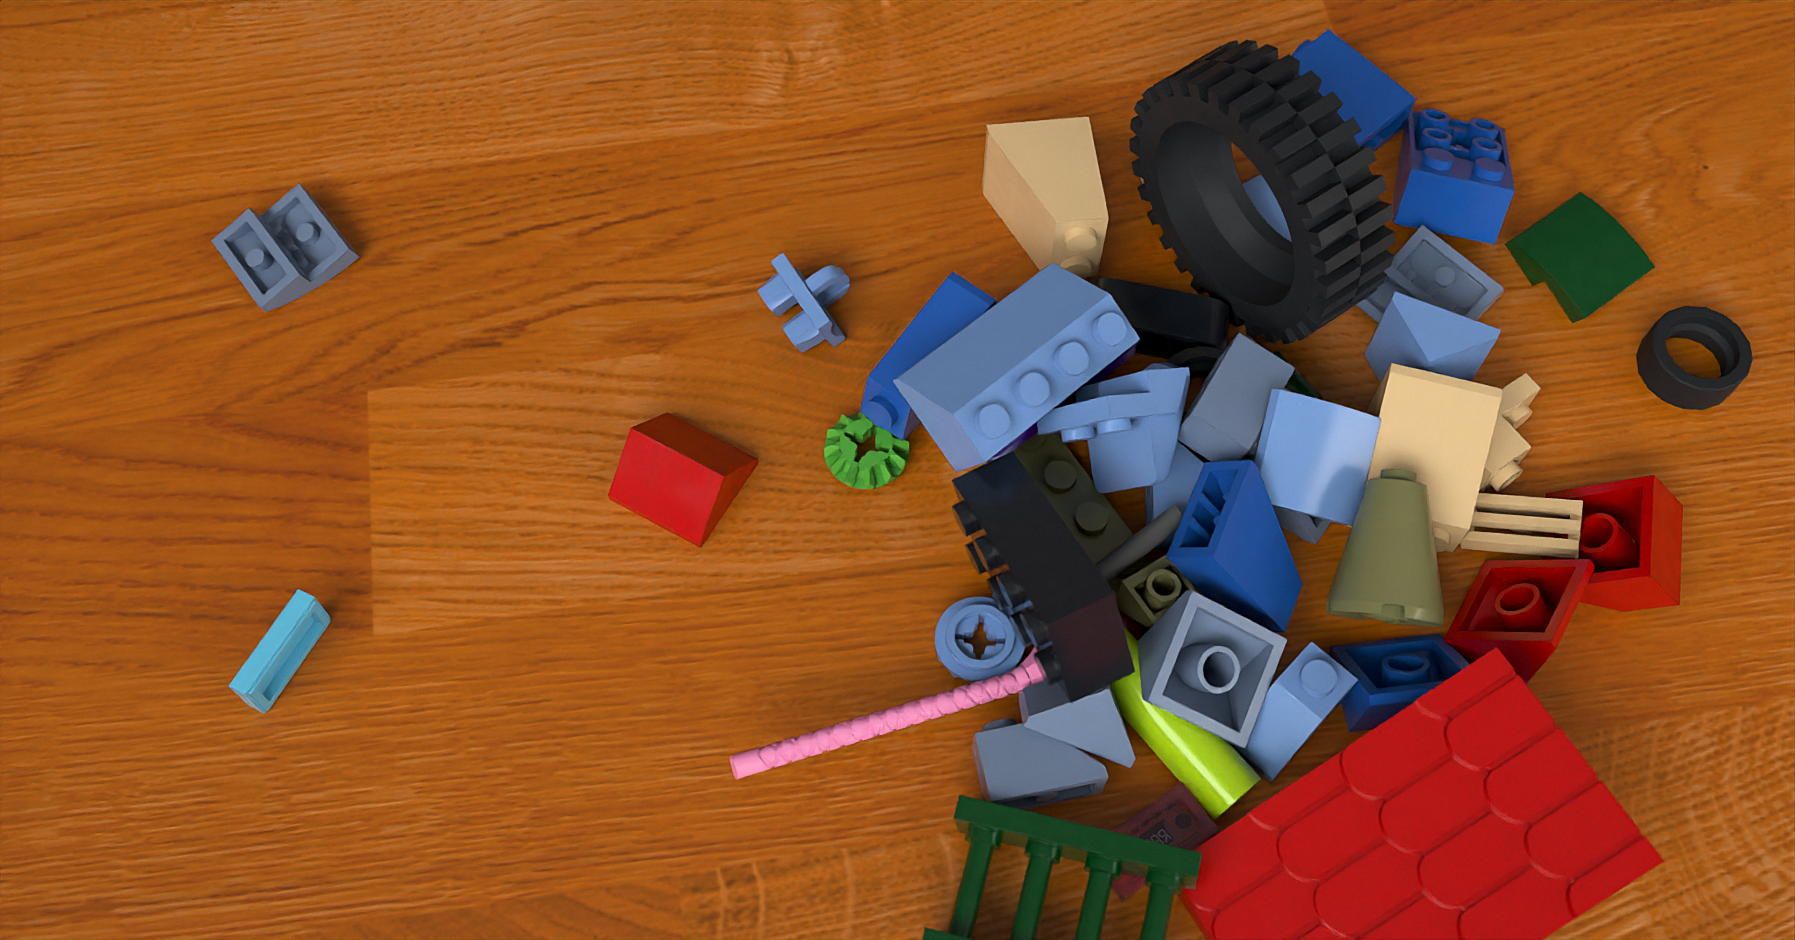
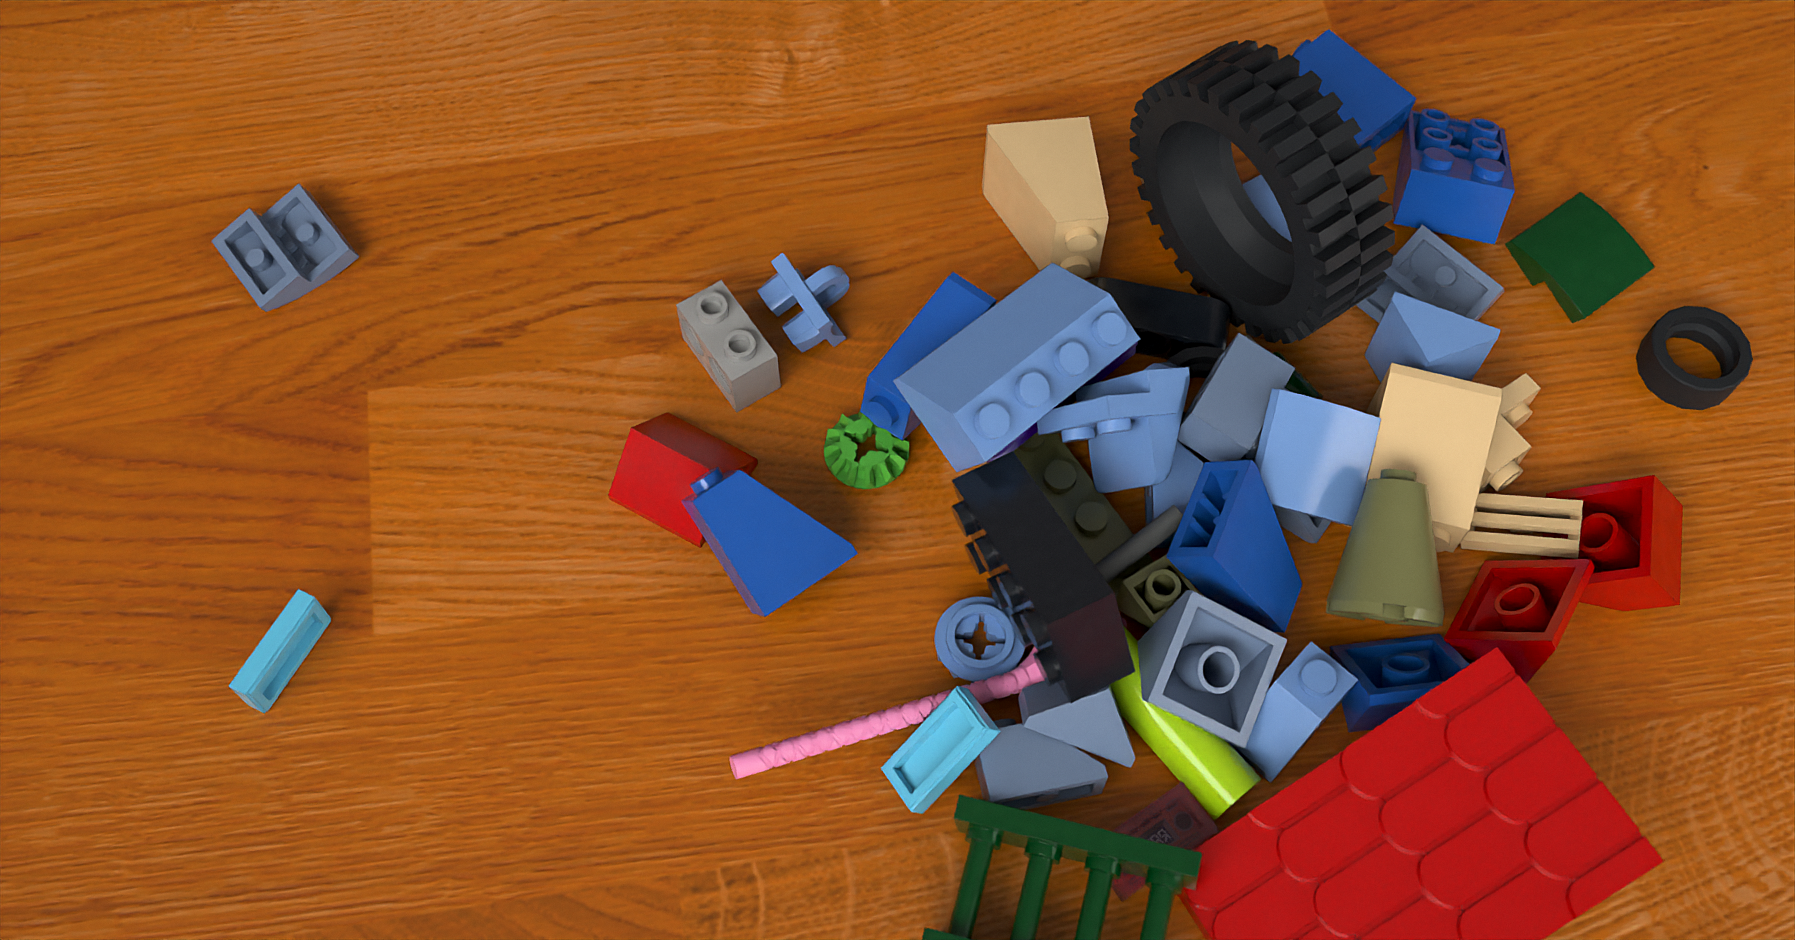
(729, 346): none -> light grey brick
(762, 539): none -> blue slope
(940, 749): none -> medium azure tile

